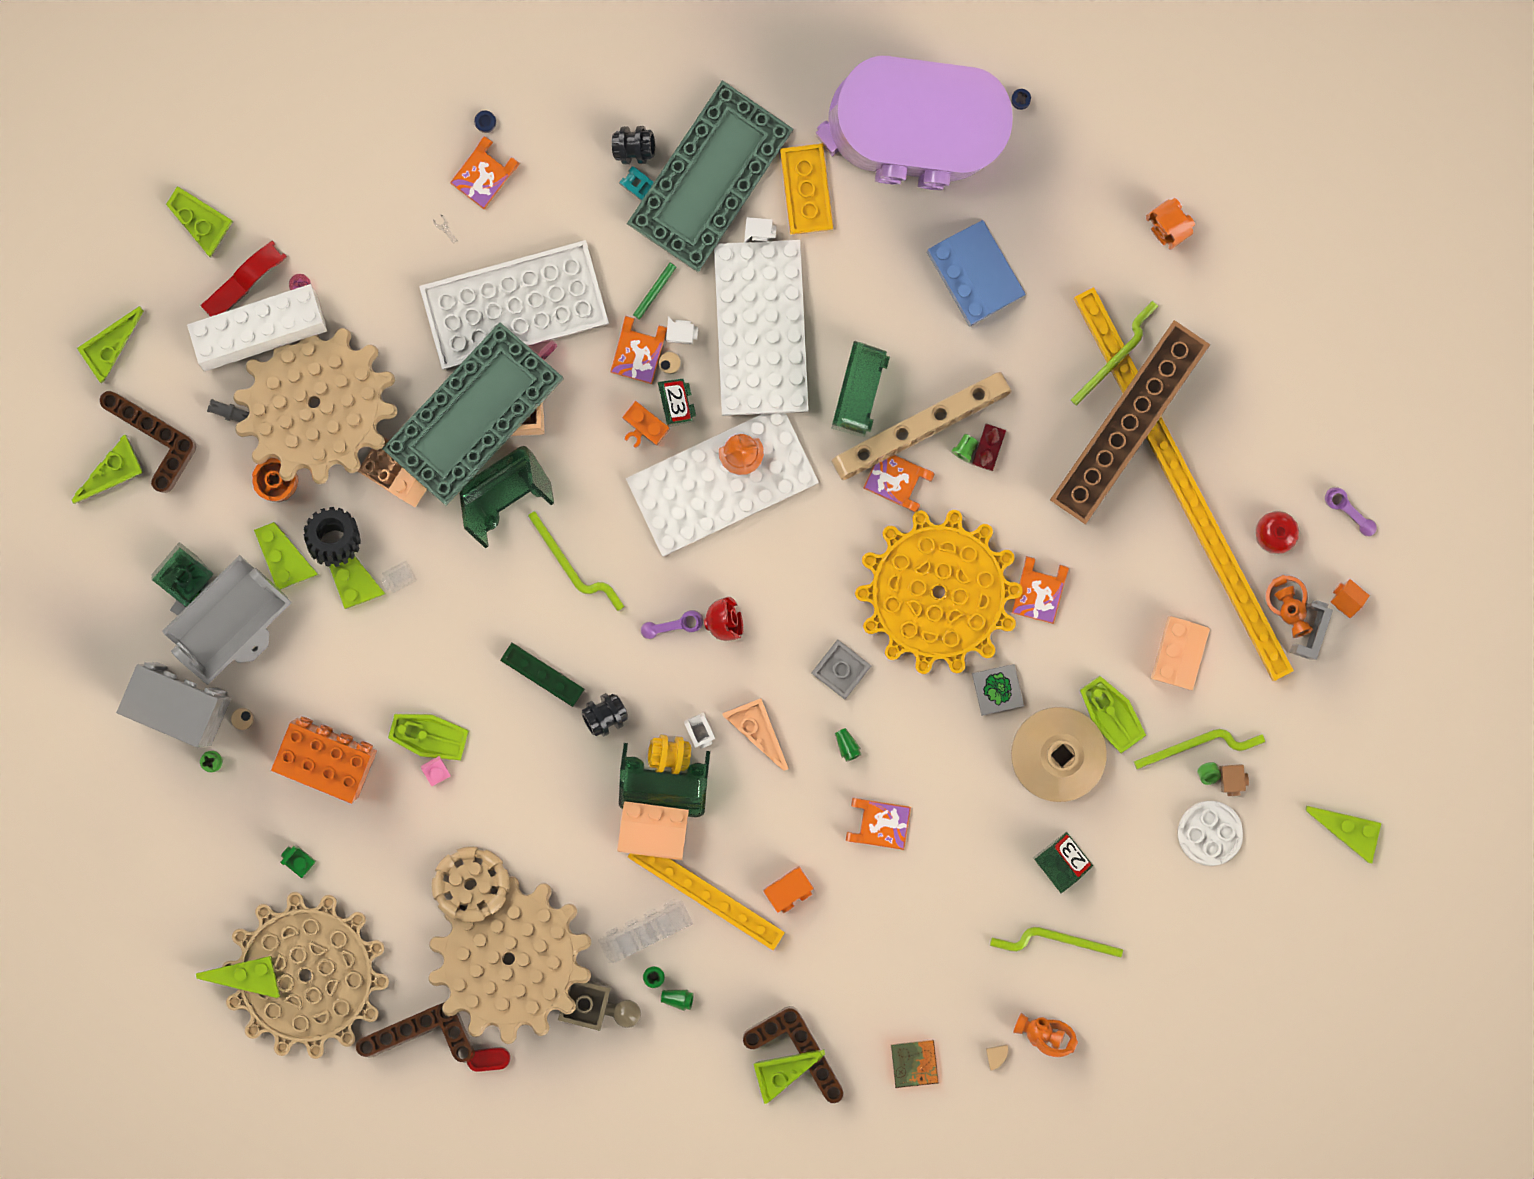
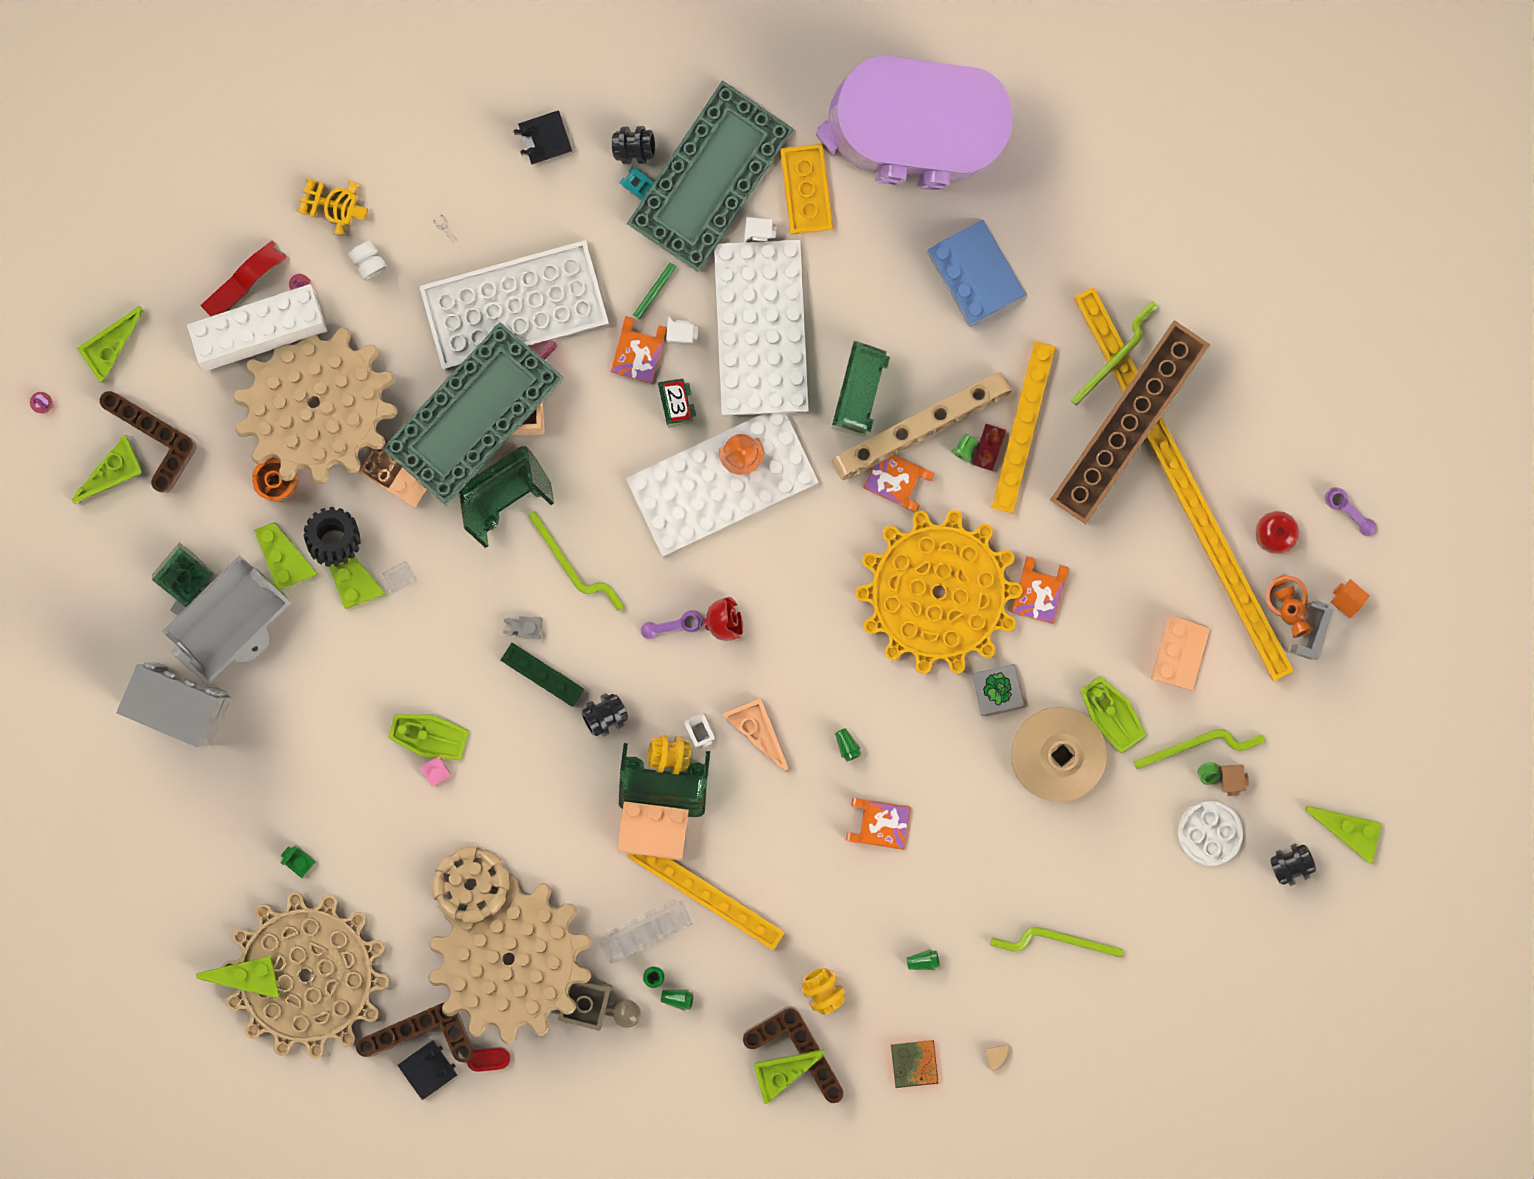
(41, 402): none -> clear pink tile
(200, 220): lime wing -> none
(216, 764): bright green bush -> none
(227, 411): dark grey pin -> none
(242, 719): tan tile -> none
(324, 759): orange brick -> none
(352, 210): none -> yellow piece
(367, 260): none -> white wheel
(427, 1069): none -> black plate
(482, 175): flag -> none
(485, 121): dark blue tile -> none
(526, 627): none -> light grey plate
(544, 137): none -> black plate
(645, 425): orange brick -> none
(669, 362): tan tile -> none
(788, 890): orange brick -> none
(823, 991): none -> yellow piece
(841, 669): light grey tile -> none
(924, 961): none -> green cone
(1023, 427): none -> yellow plate
(1027, 101): dark blue bush -> none
(1041, 1032): orange piece -> none
(1063, 862): clear green slope -> none
(1170, 223): orange brick -> none
(1293, 864): none -> black piece

